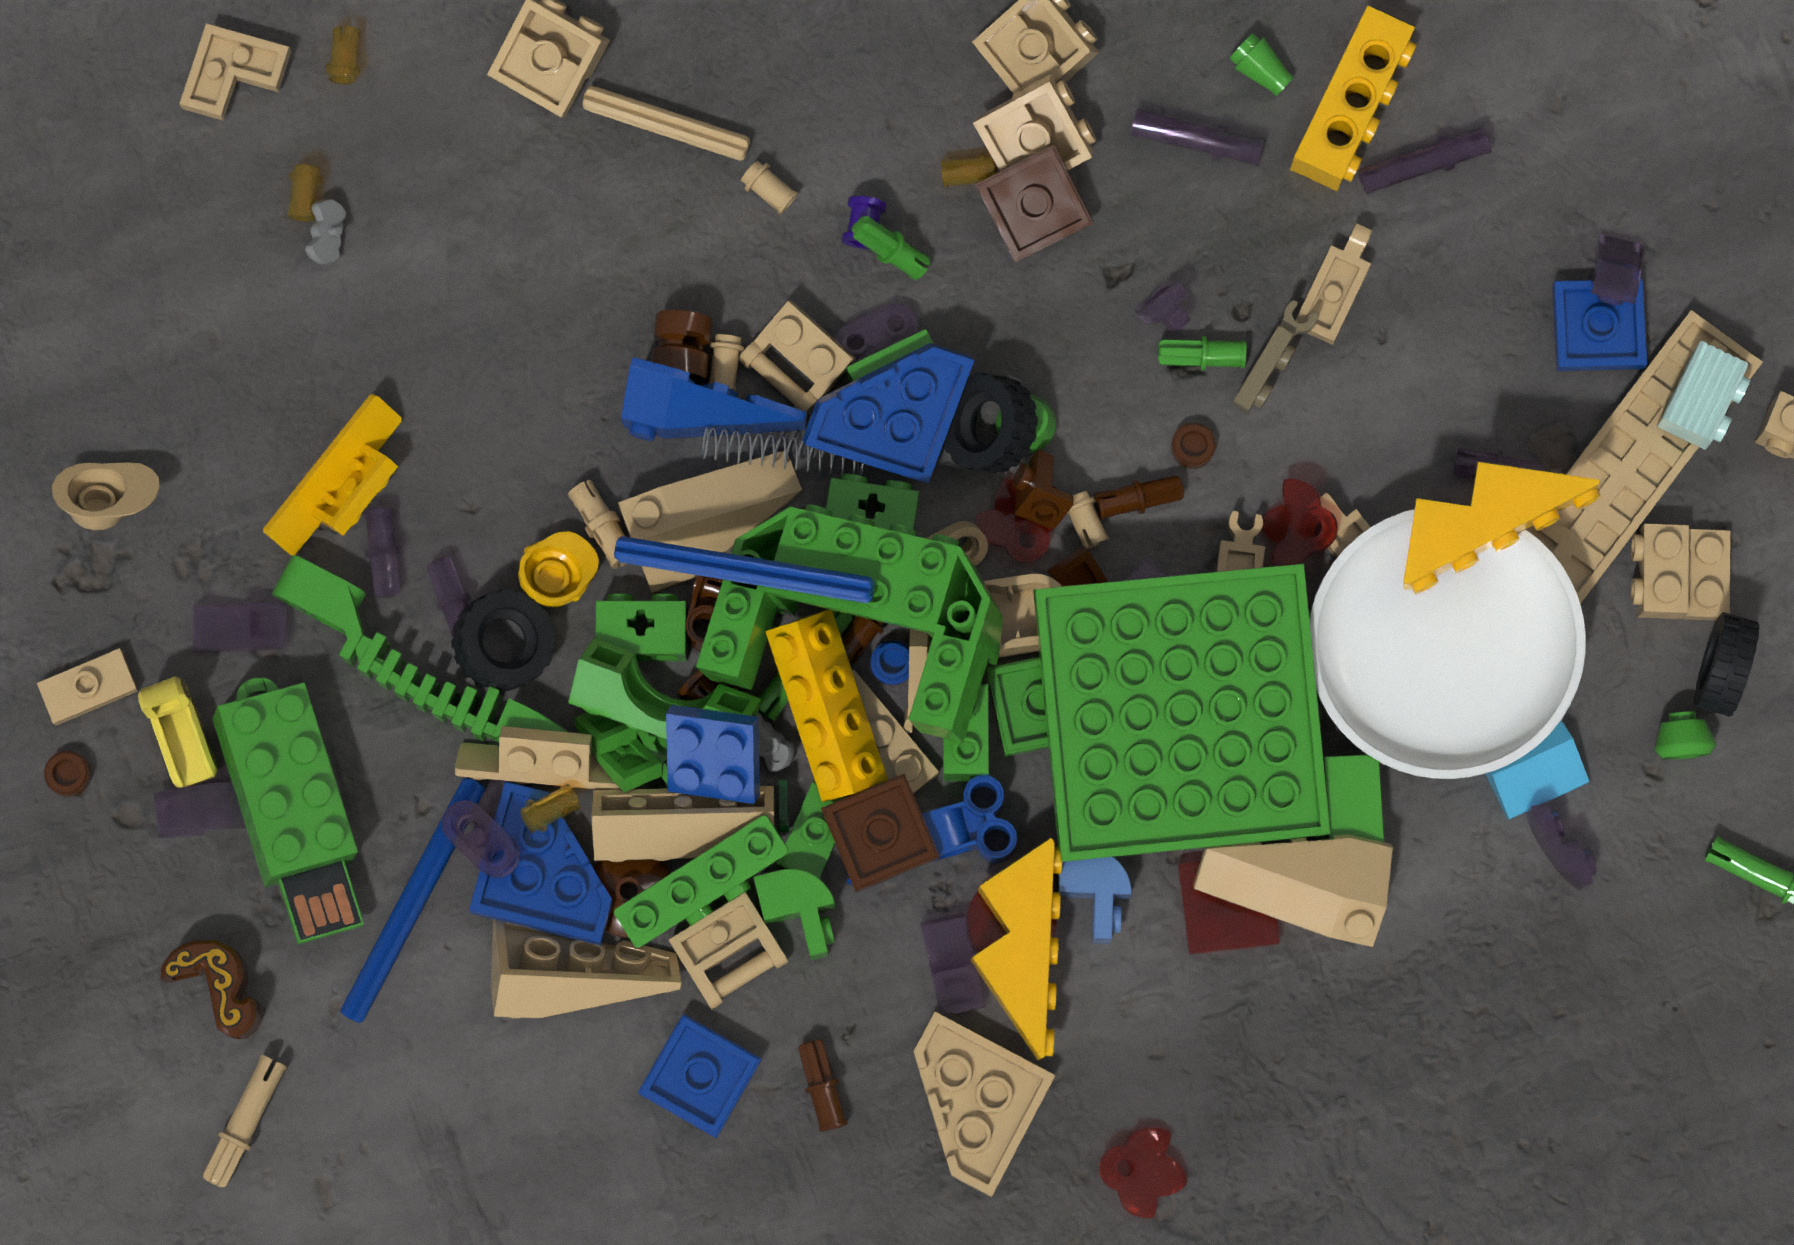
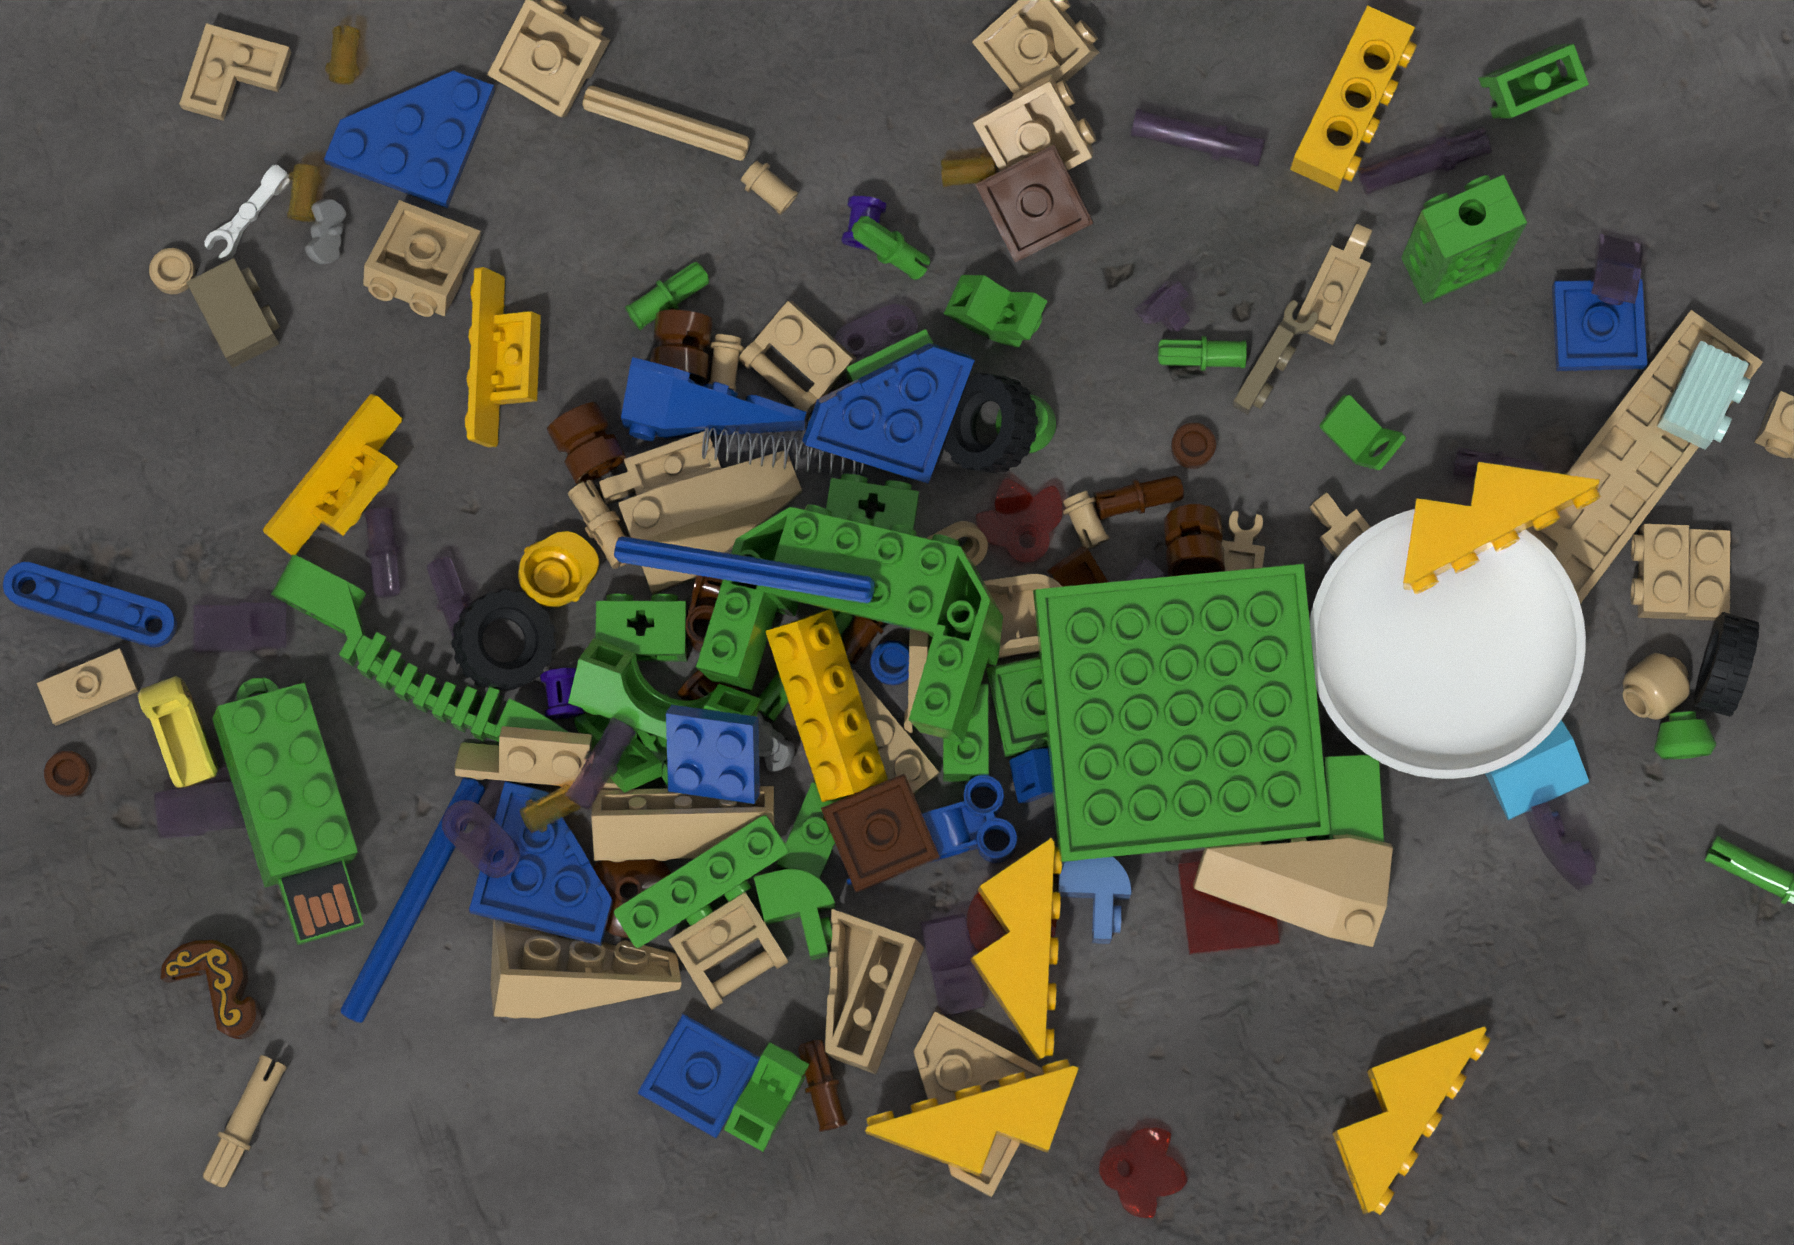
(89, 604): none -> blue plate
(104, 493): tan piece -> none
(171, 270): none -> tan tile
(233, 312): none -> dark tan brick
(272, 184): none -> white piece
(415, 138): none -> blue plate
(420, 259): none -> tan plate
(501, 357): none -> yellow bracket
(558, 691): none -> dark purple bush
(584, 439): none -> reddish brown wheel
(600, 763): none -> clear purple pin
(661, 467): none -> tan plate
(667, 294): none -> bright green axle
(767, 1097): none -> bright green brick
(783, 806): dark green piece -> none
(867, 988): none -> tan wedge
(965, 1128): none -> yellow slope
(995, 311): none -> bright green brick
(1031, 775): none -> blue tile
(1036, 496): reddish brown bracket -> none
(1193, 540): none -> reddish brown wheel
(1260, 63): bright green cone -> none
(1294, 524): clear red plate -> none
(1360, 434): none -> bright green bracket
(1409, 1100): none -> yellow slope
(1463, 237): none -> bright green brick
(1534, 81): none -> bright green brick
(1656, 686): none -> tan head

